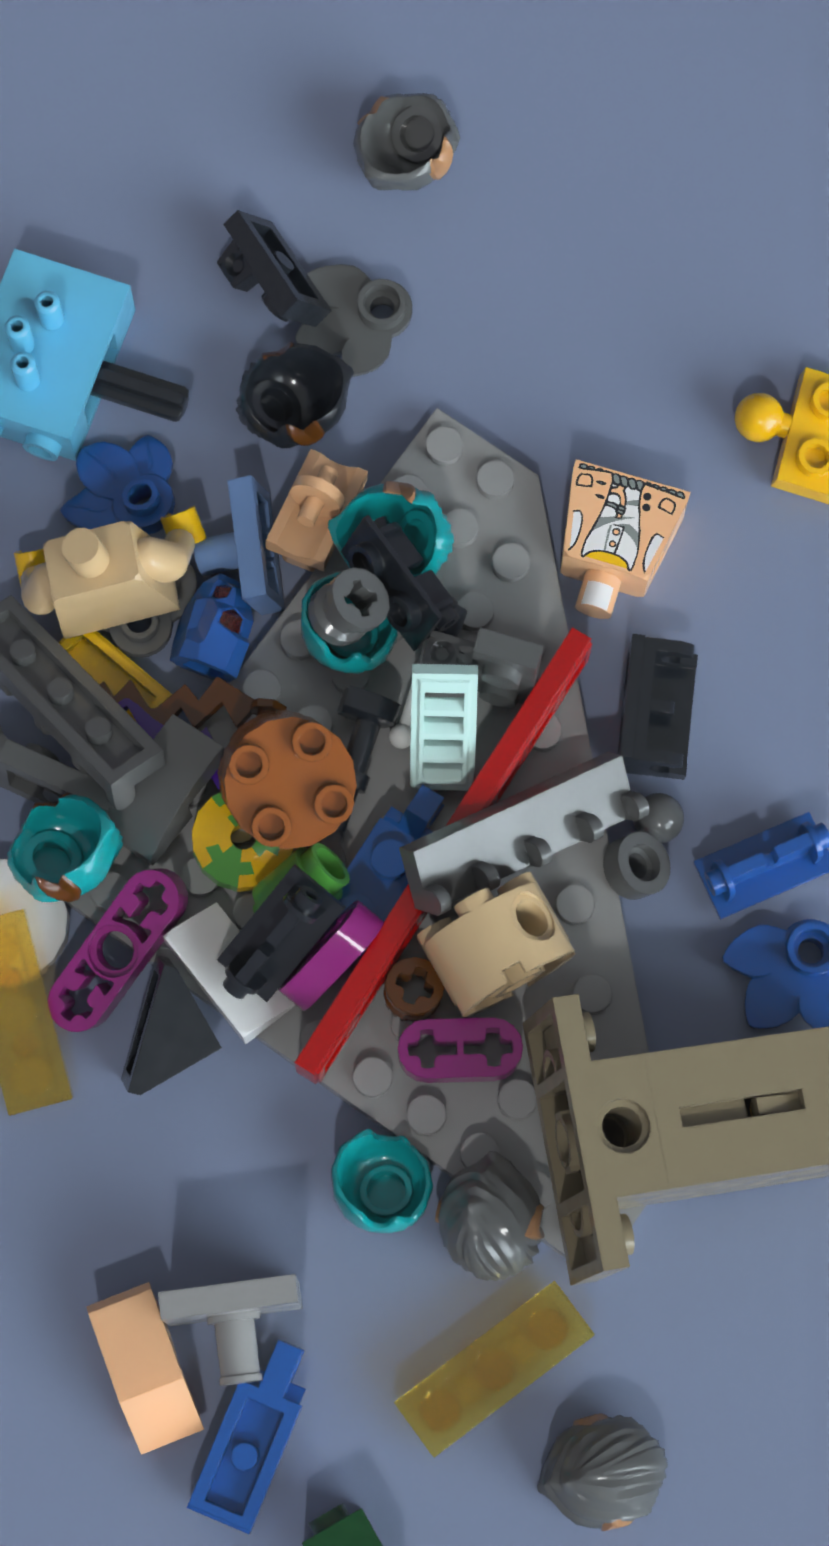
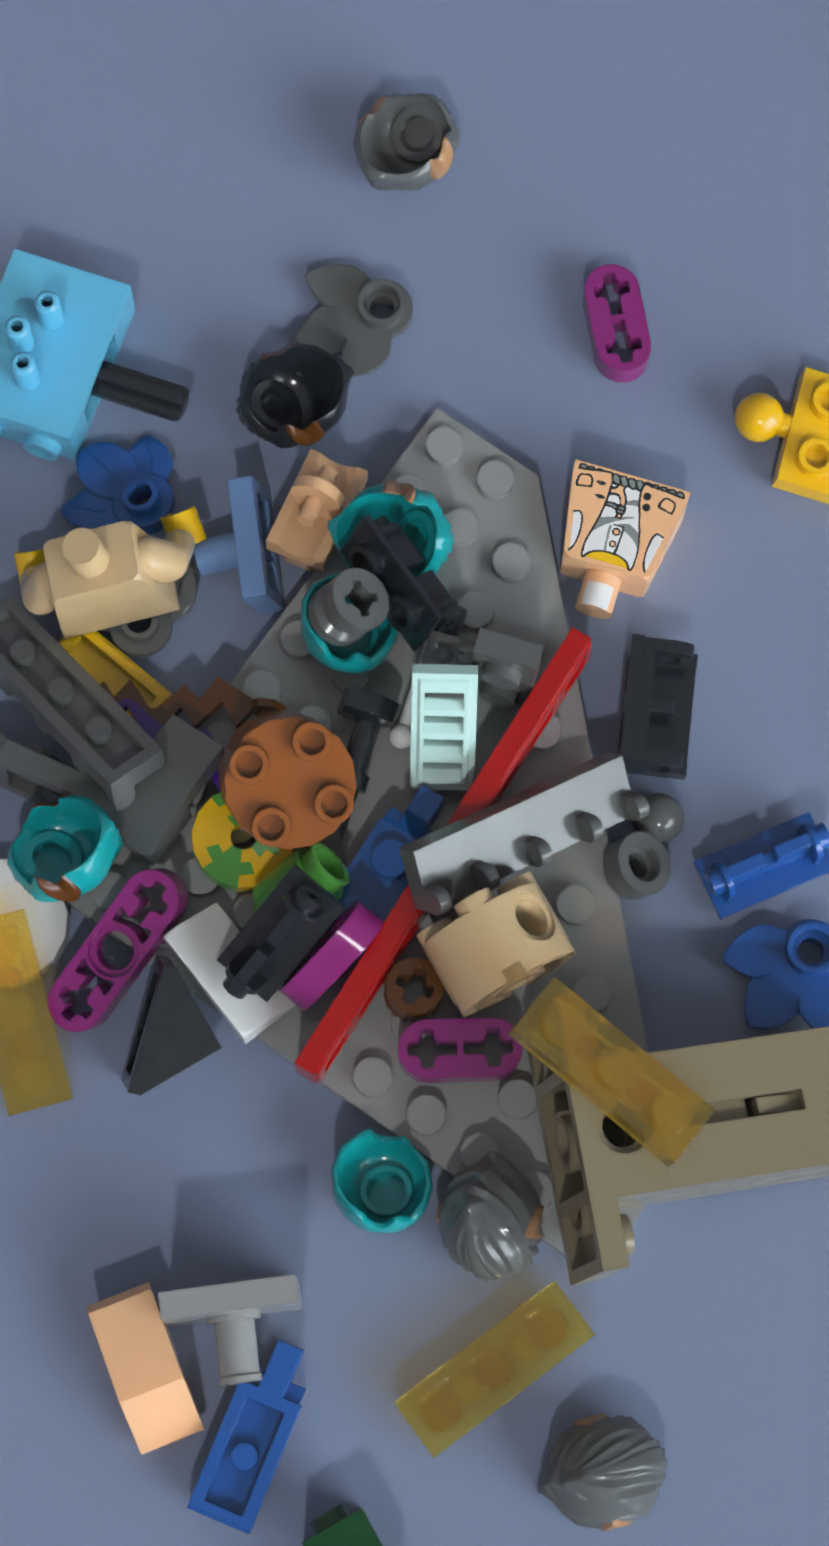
(214, 630): blue rock -> none
(264, 258): black hinge -> none
(611, 1072): none -> clear yellow plate
(629, 320): none -> magenta beam

